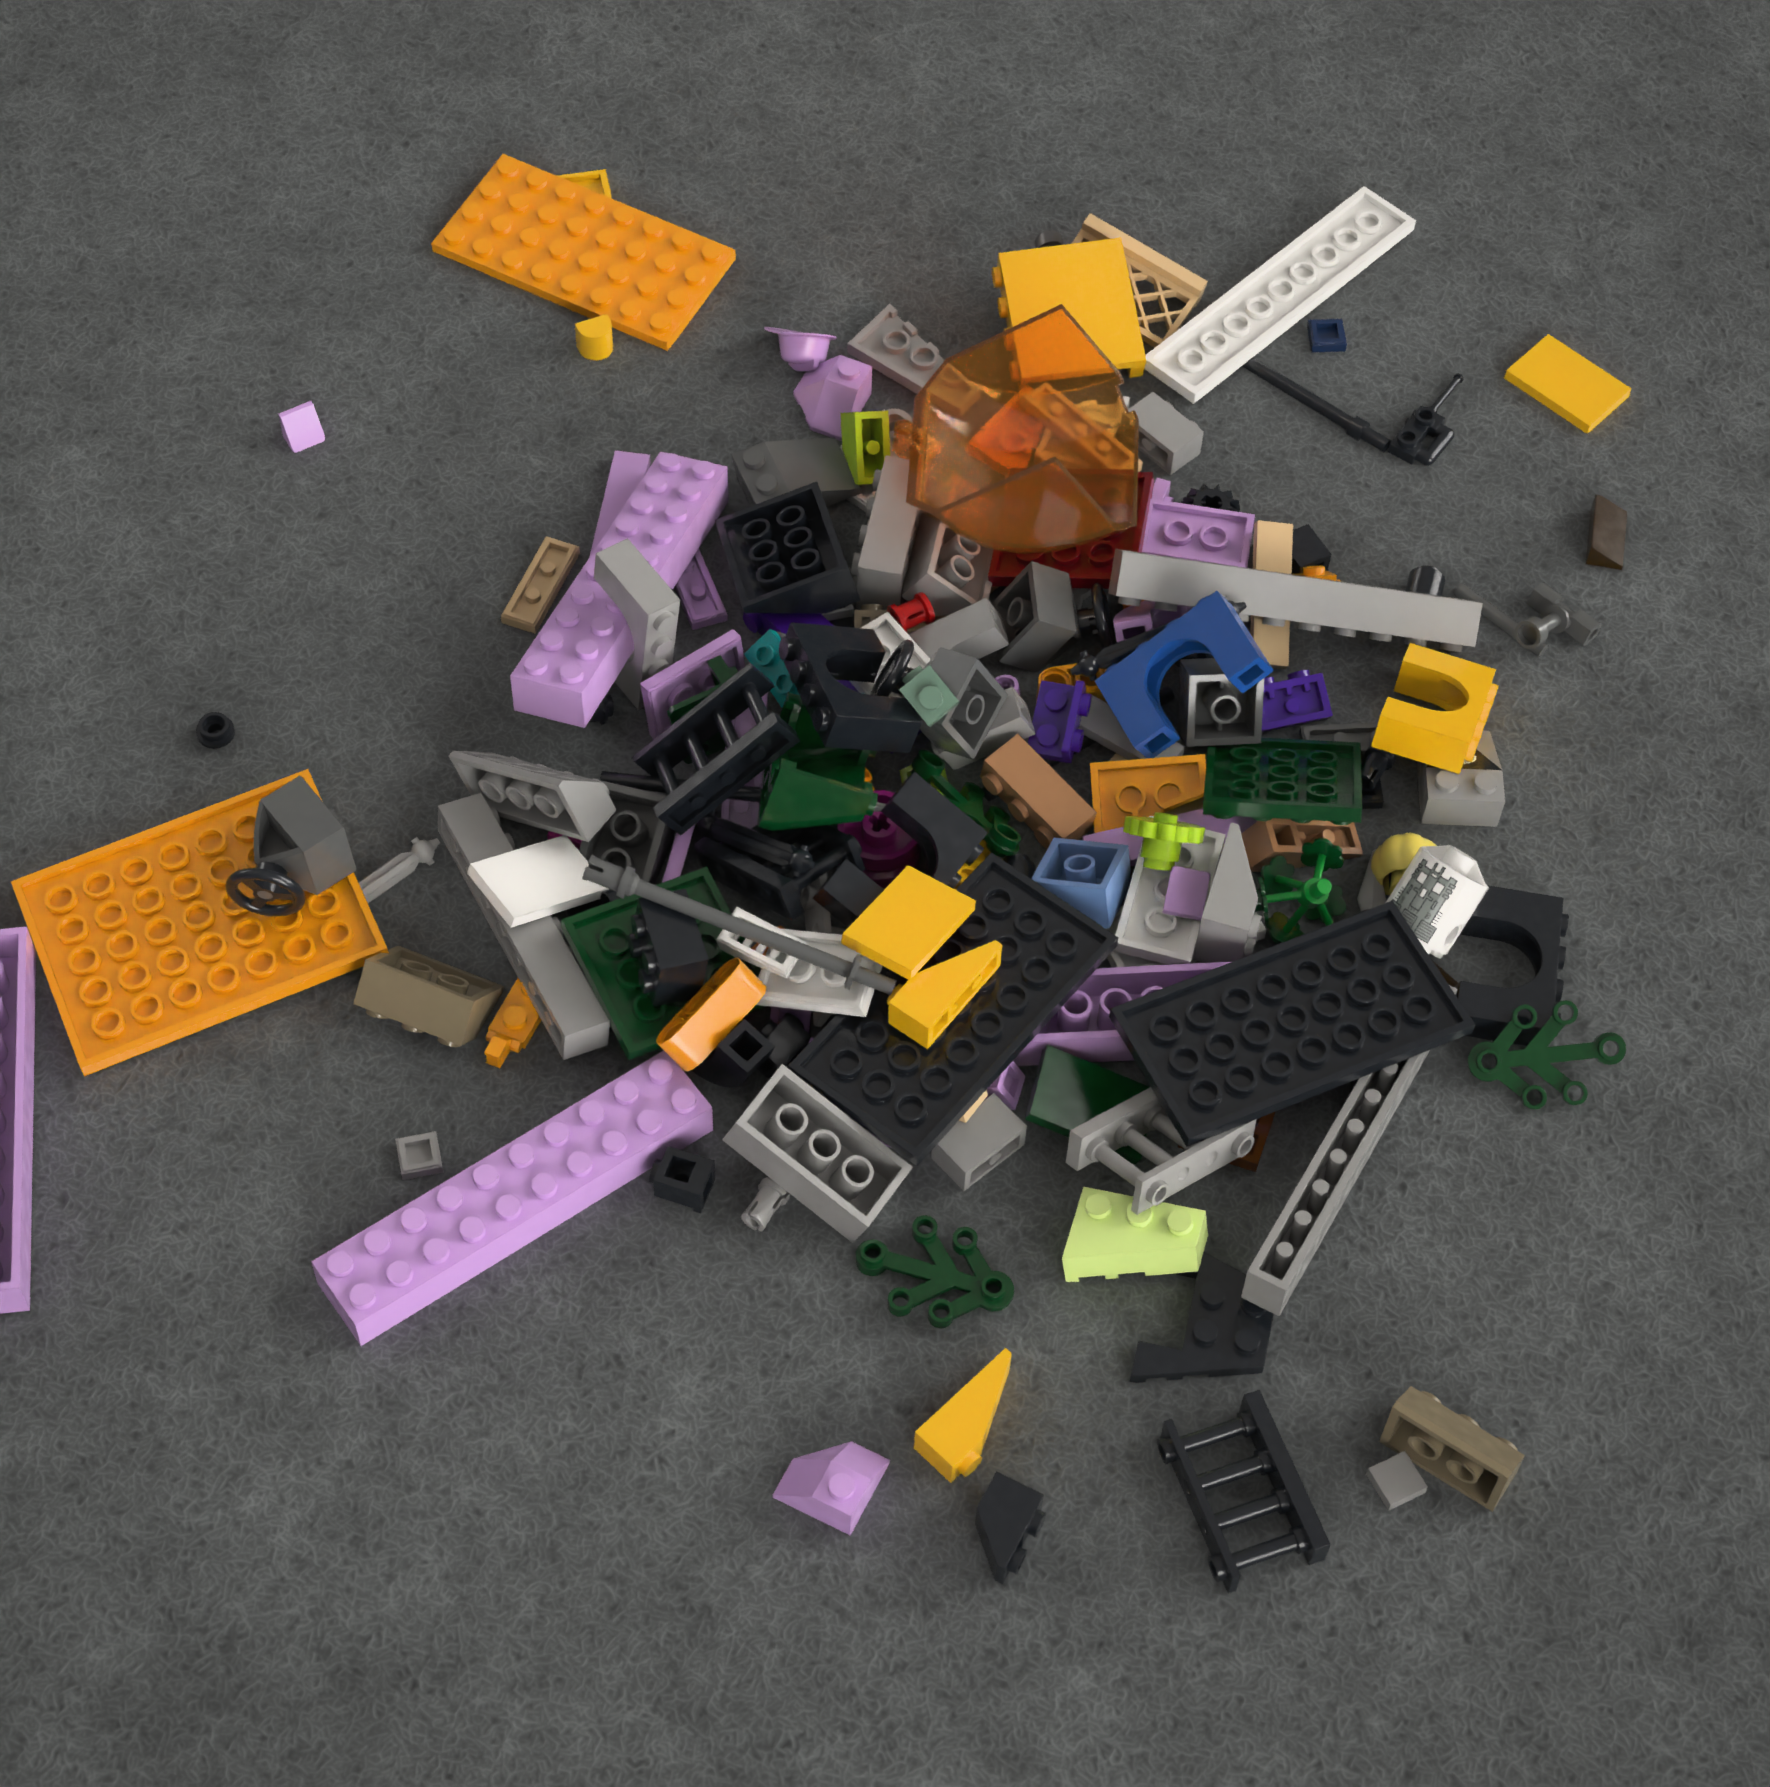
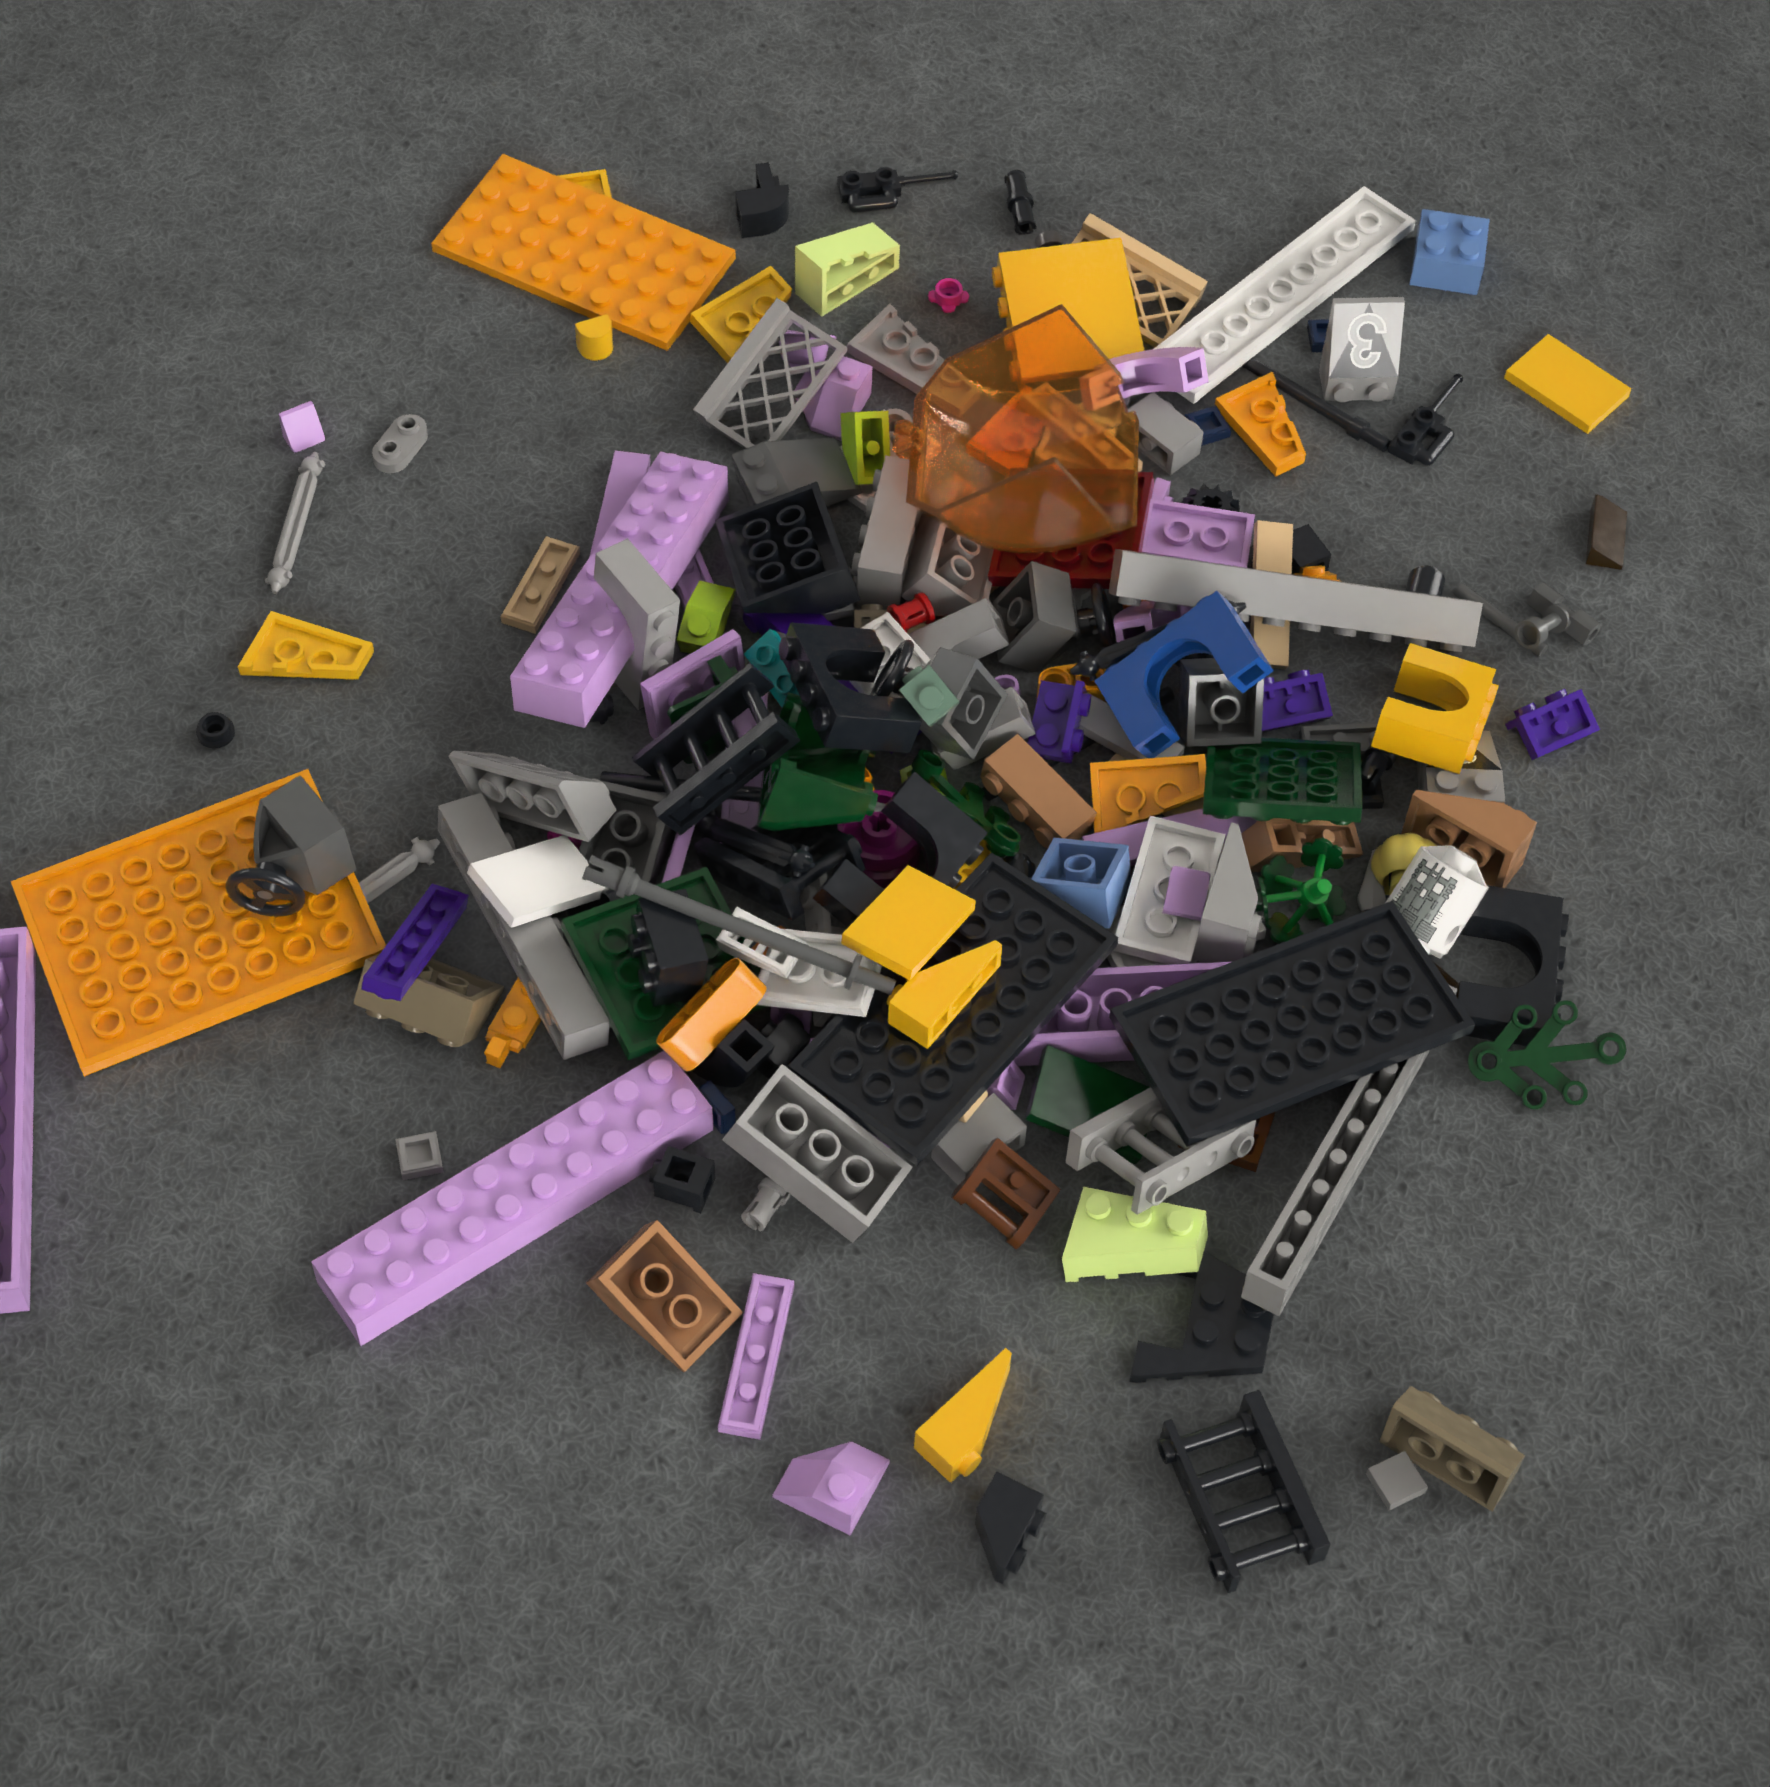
(294, 522): none -> light grey wheel
(304, 650): none -> yellow wing
(404, 438): none -> light grey plate
(414, 943): none -> dark purple plate
(665, 1295): none -> medium nougat slope
(705, 616): none -> lime slope
(722, 1109): none -> dark blue tile
(735, 314): none -> yellow wing
(750, 358): none -> light grey fence
(756, 1356): none -> lavender tile
(764, 208): none -> black brick
(843, 265): none -> yellowish green wedge
(884, 182): none -> black piece
(939, 1276): dark green plant -> none
(948, 294): none -> dark pink plate
(1013, 1182): none -> reddish brown plate
(1020, 202): none -> black pin
(1161, 370): none -> lavender arch
(1162, 838): lime plant -> none
(1212, 423): none -> dark blue tile
(1262, 423): none -> light orange wing
(1362, 349): none -> slope
(1449, 252): none -> medium blue brick
(1480, 828): none -> medium nougat slope
(1554, 724): none -> dark purple bracket

